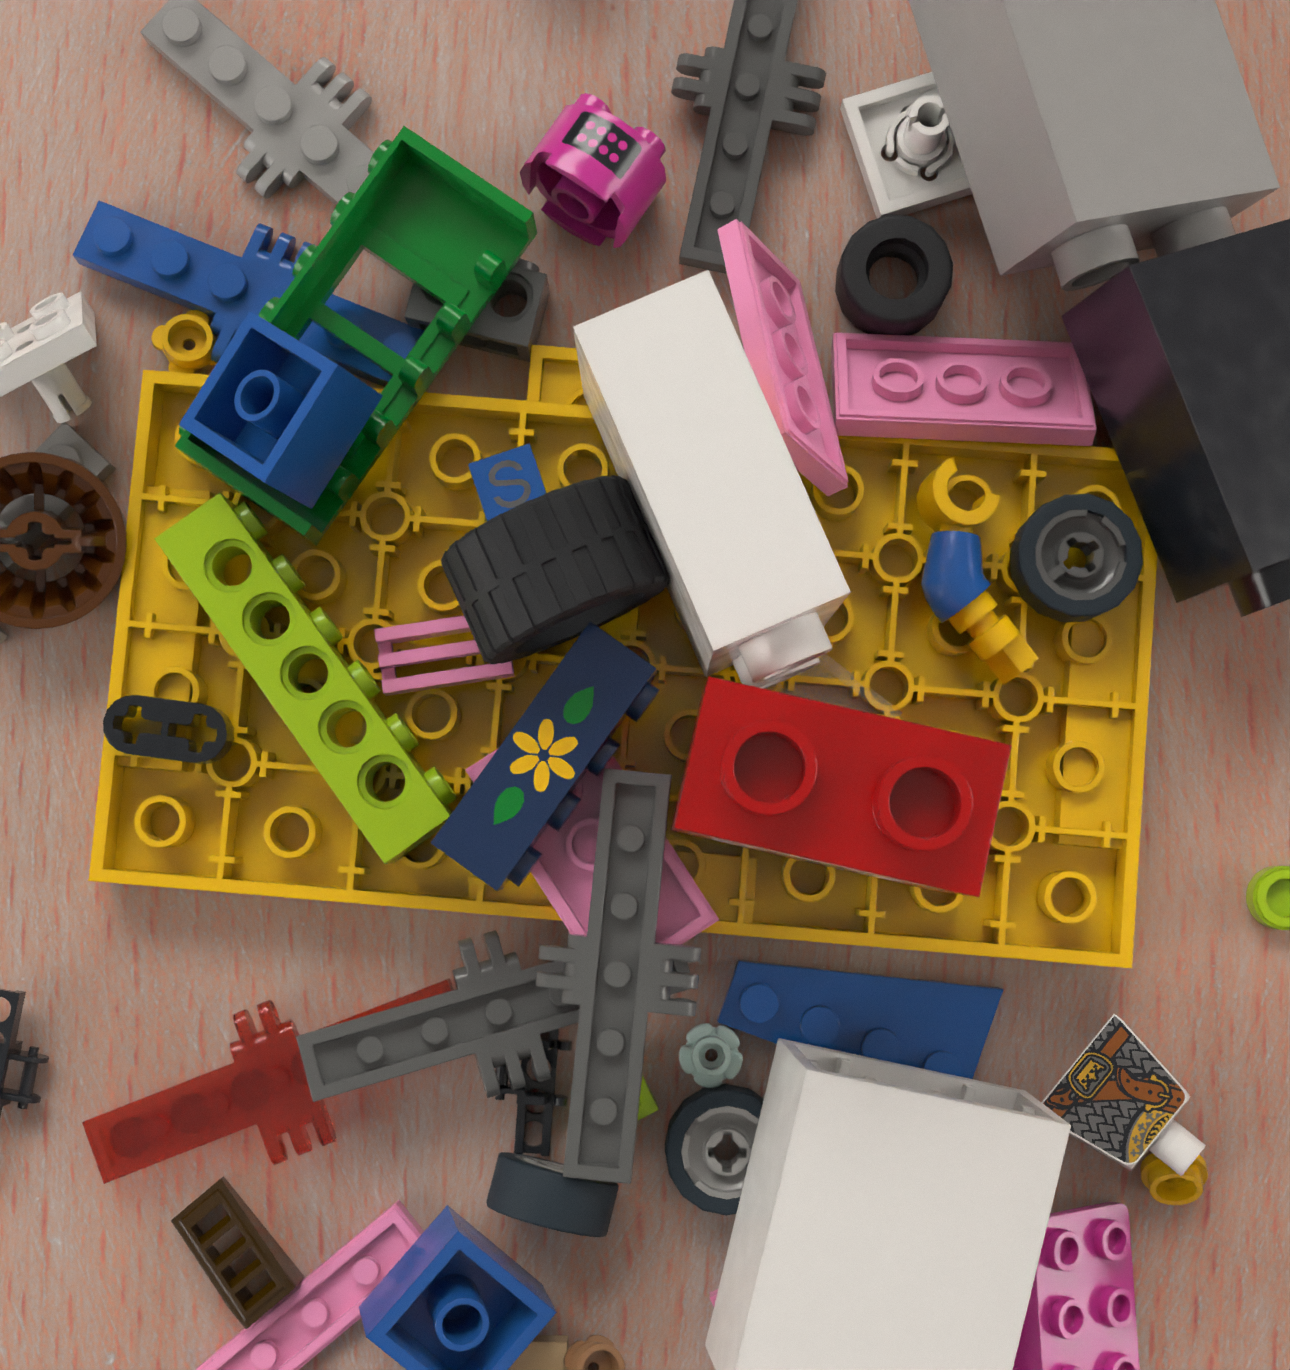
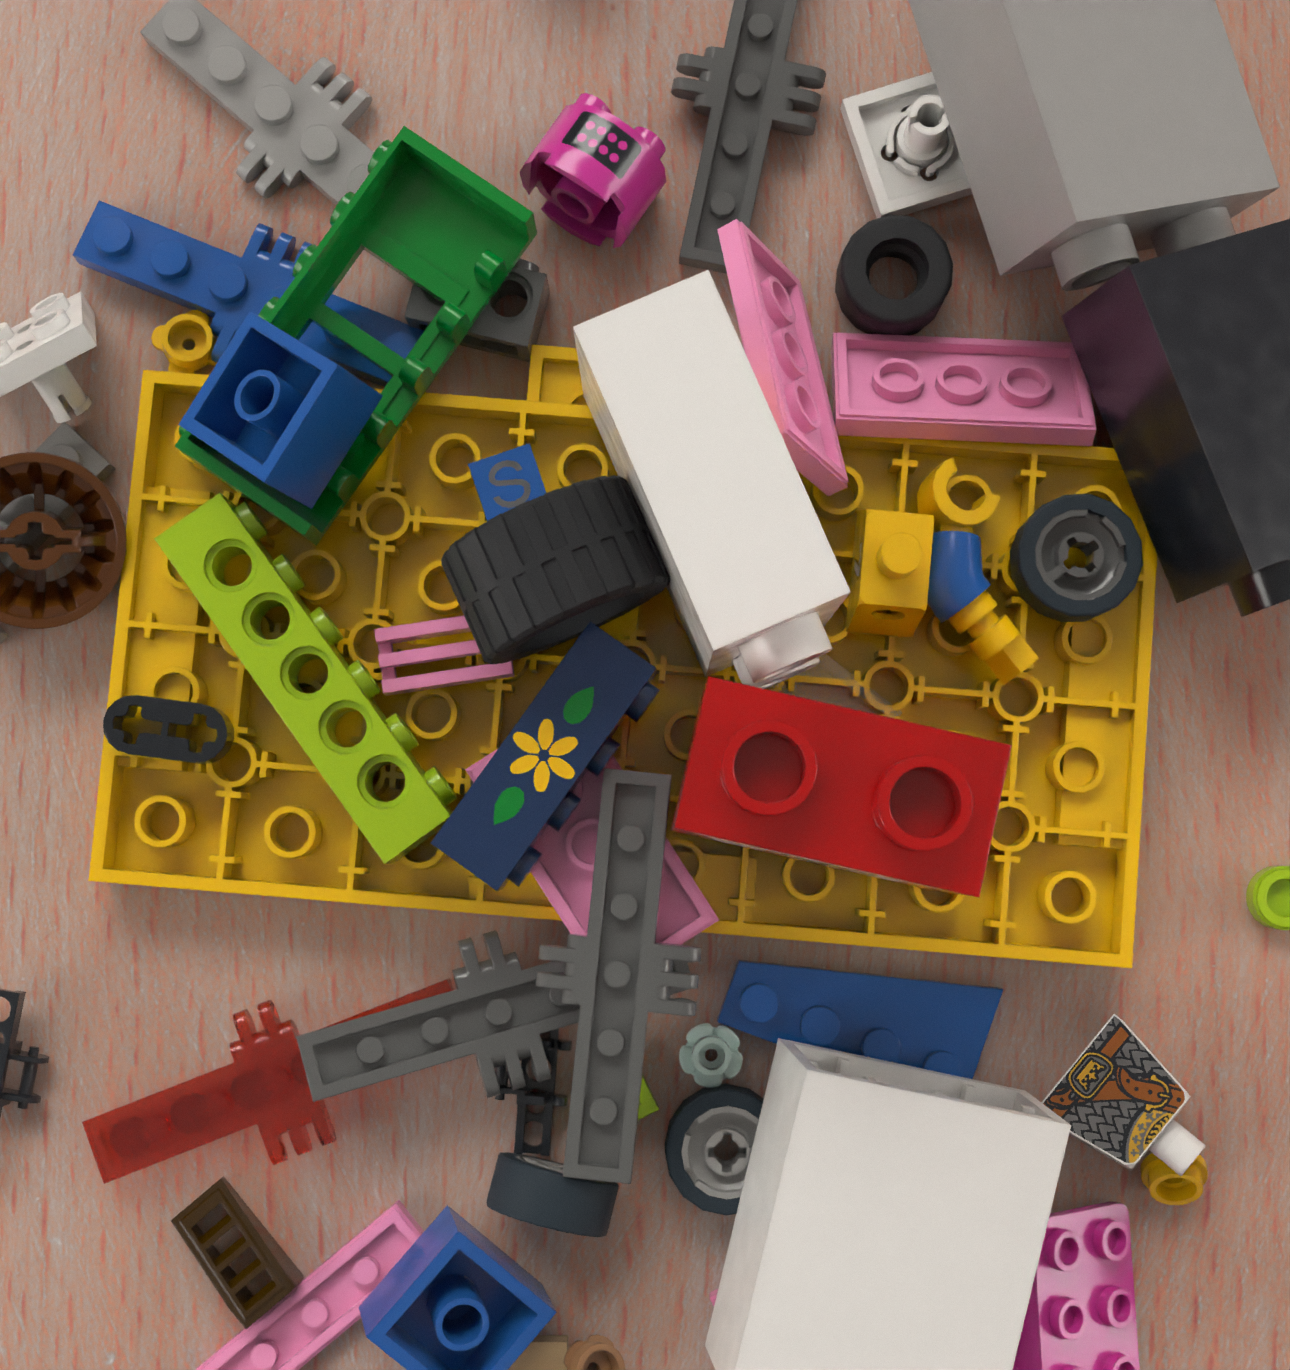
(889, 572): none -> yellow torso

